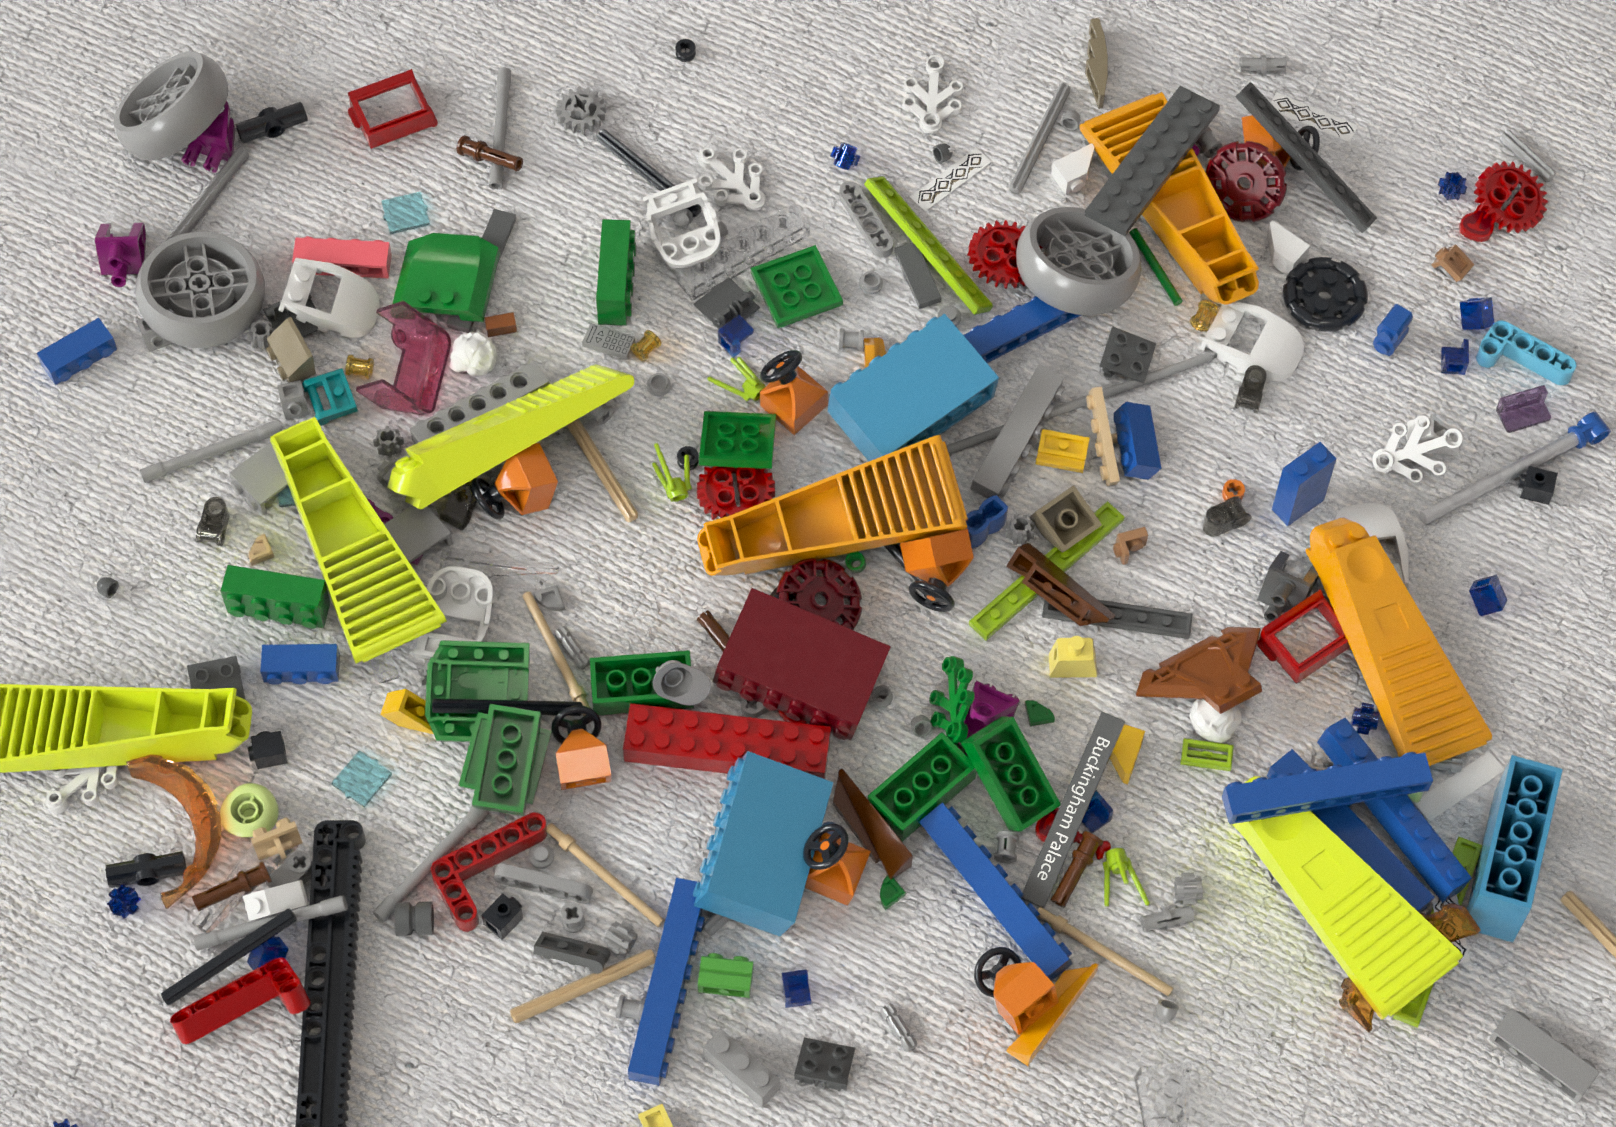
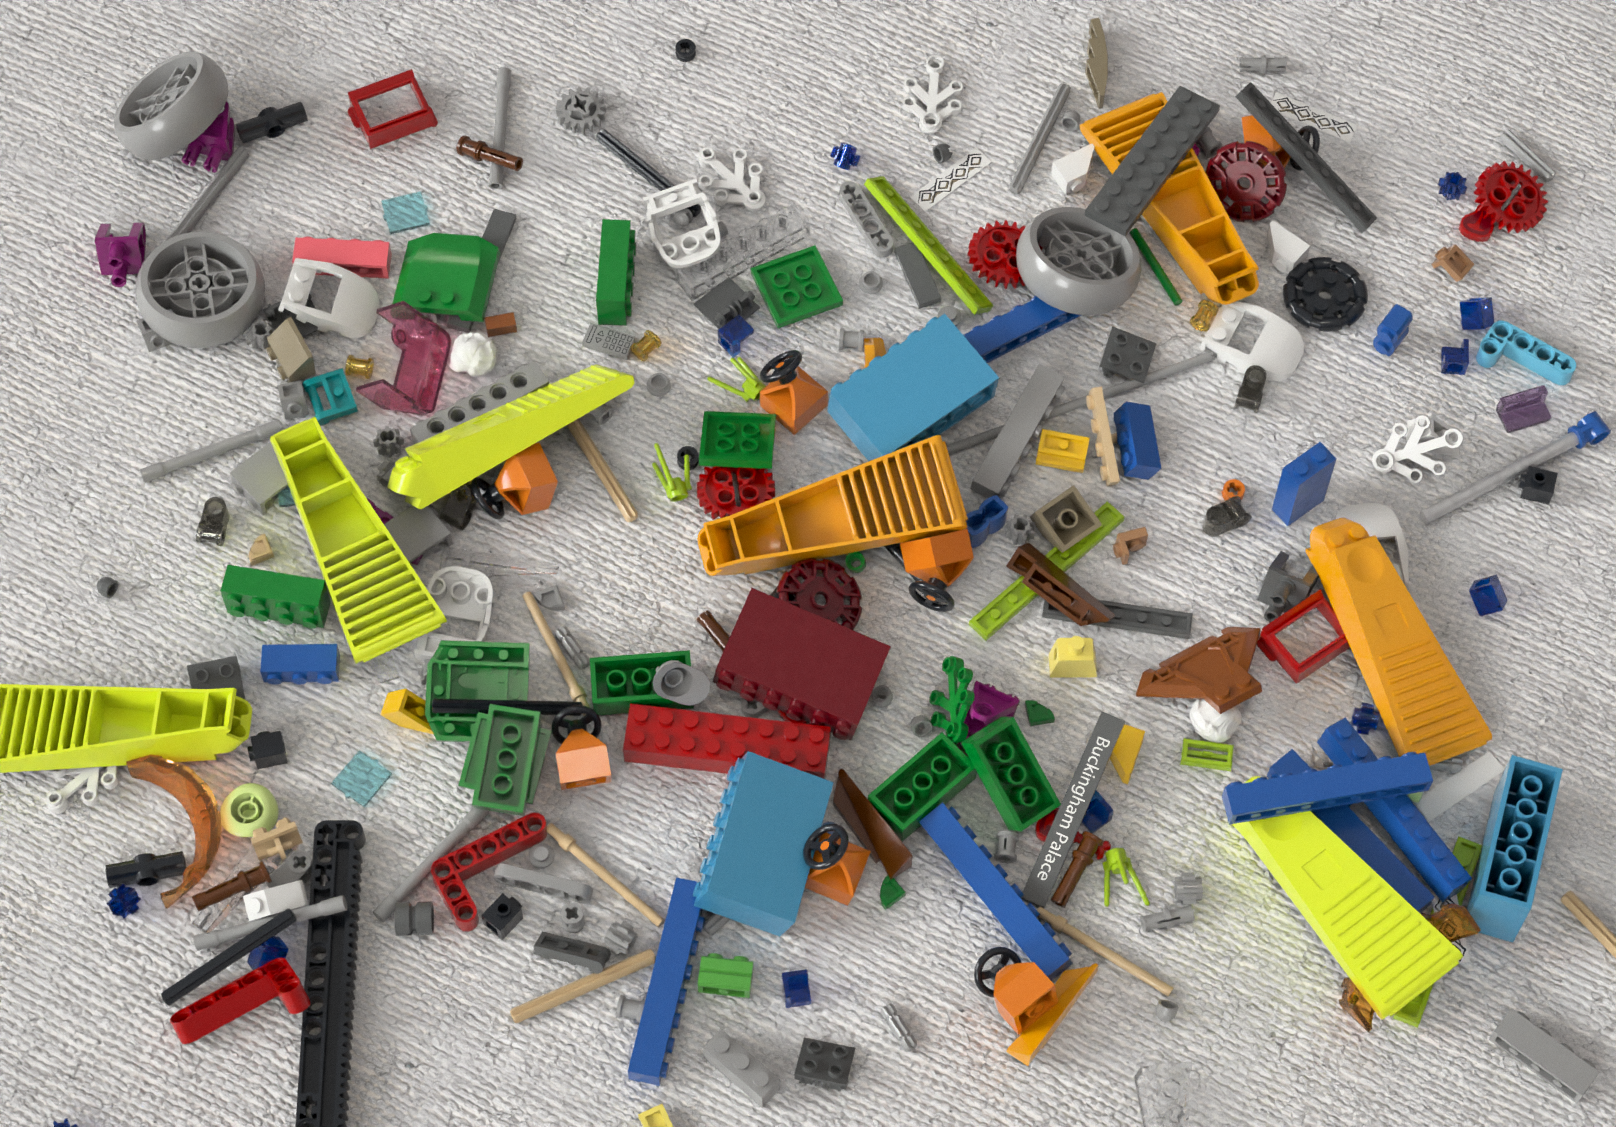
(77, 351): blue brick -> none

